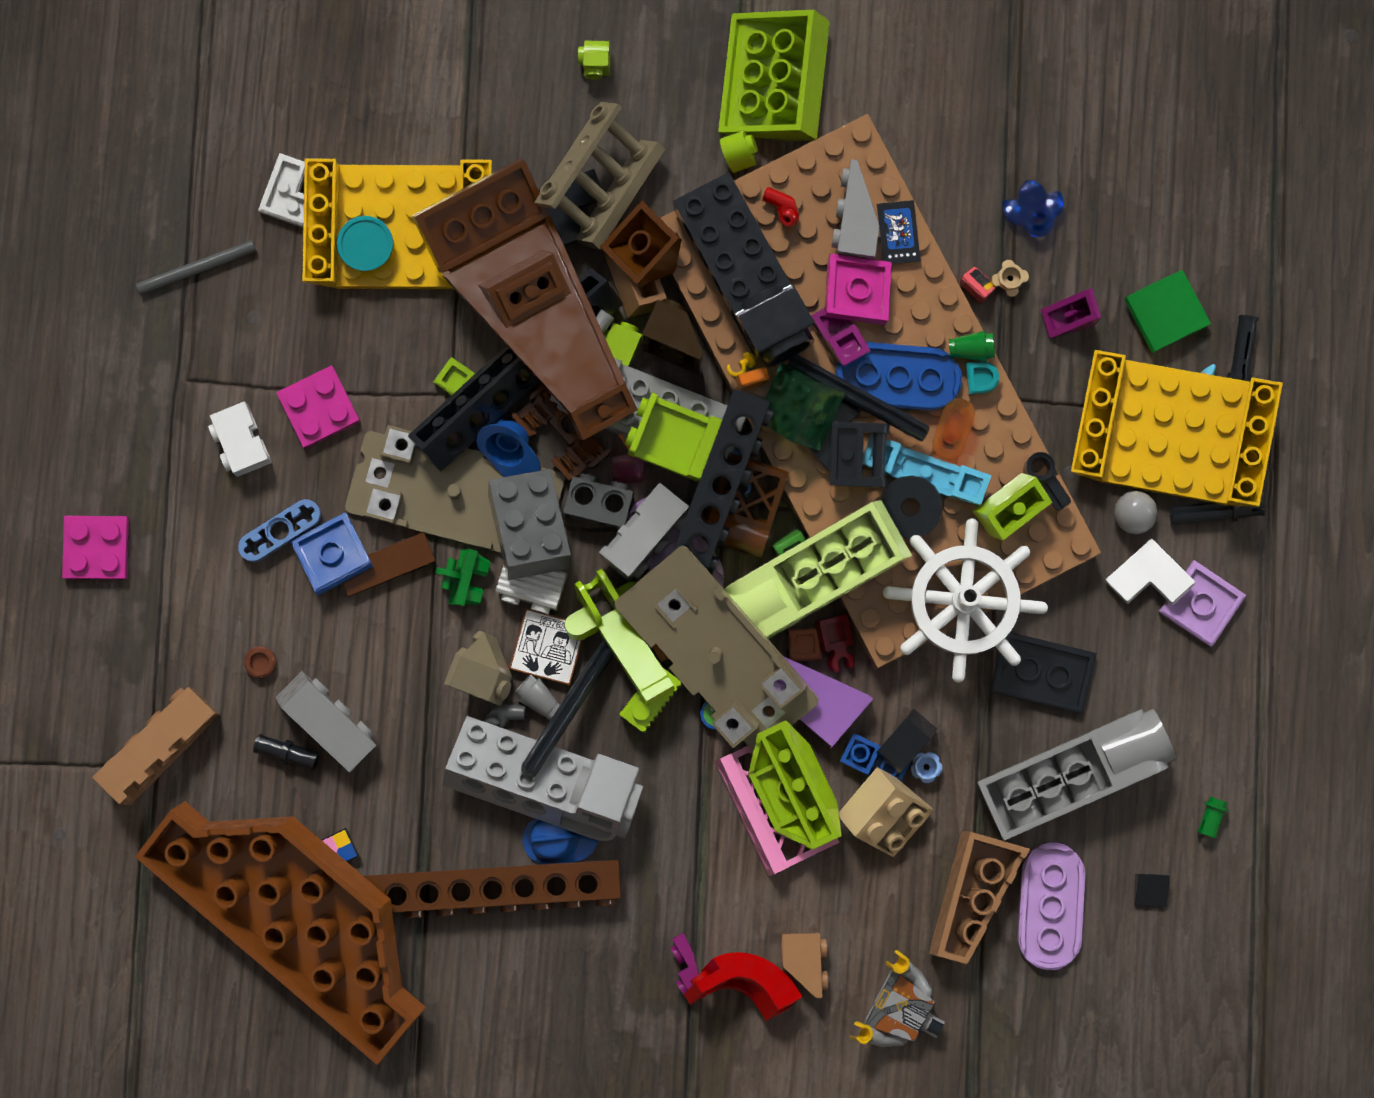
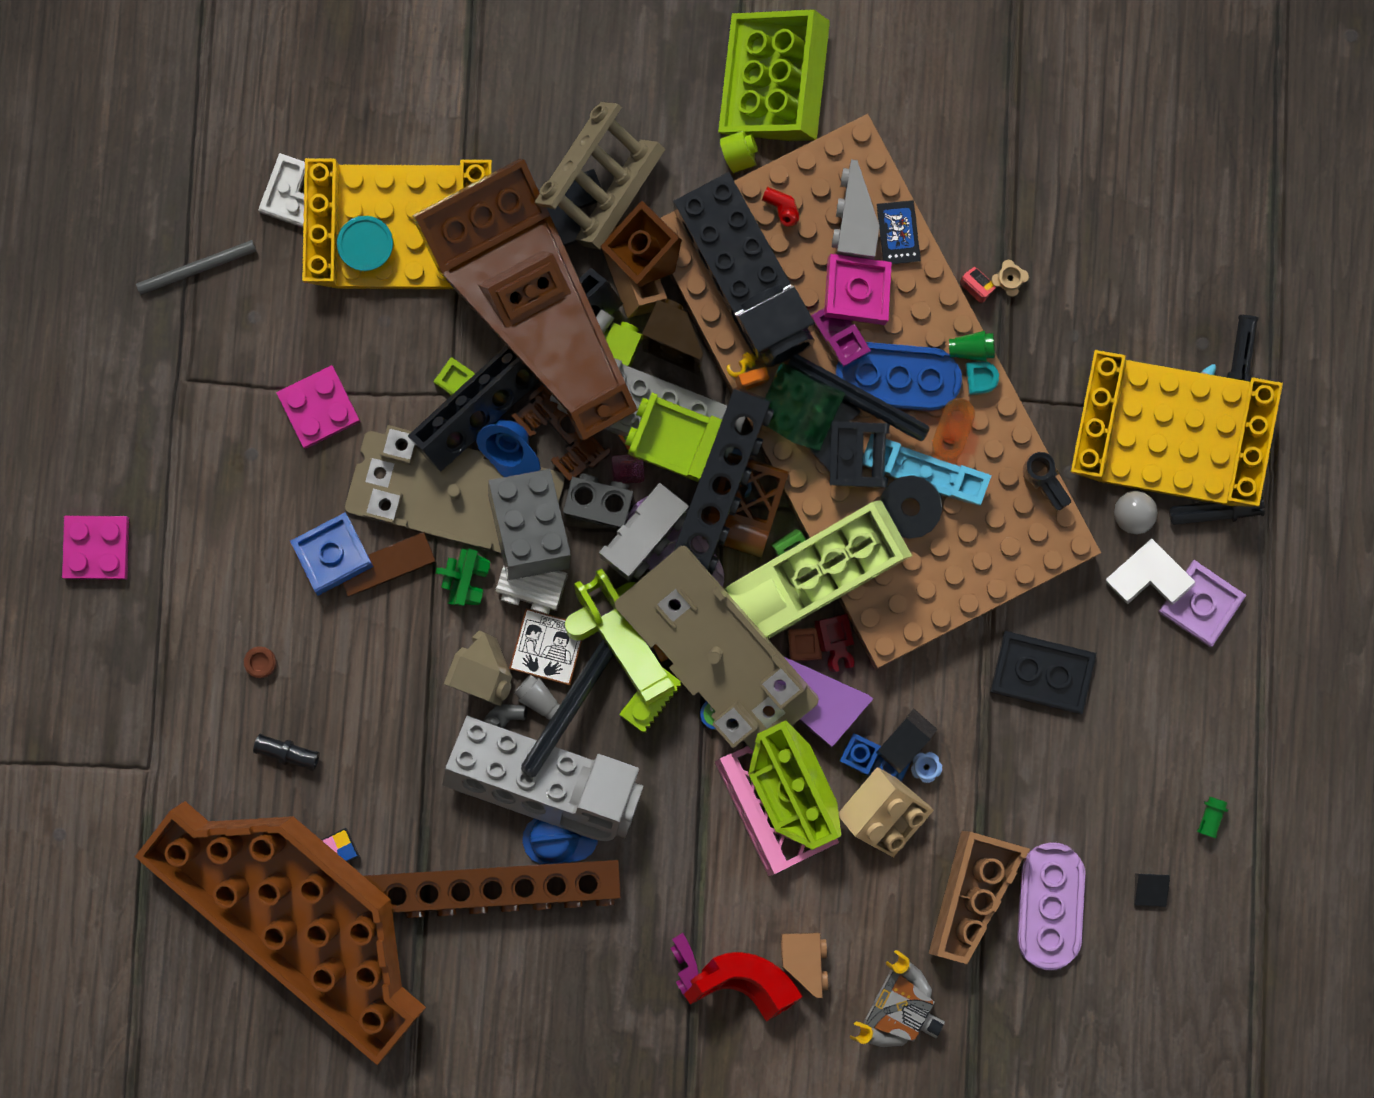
(156, 746): medium nougat wedge -> none
(234, 431): white brick -> none
(264, 549): medium blue beam -> none
(326, 720): light grey wedge -> none
(595, 59): lime plate -> none
(965, 600): white piece -> none
(1012, 506): lime brick -> none
(1033, 204): clear blue plate -> none
(1071, 314): magenta slope -> none
(1077, 772): light grey brick -> none
(1167, 311): green slope -> none

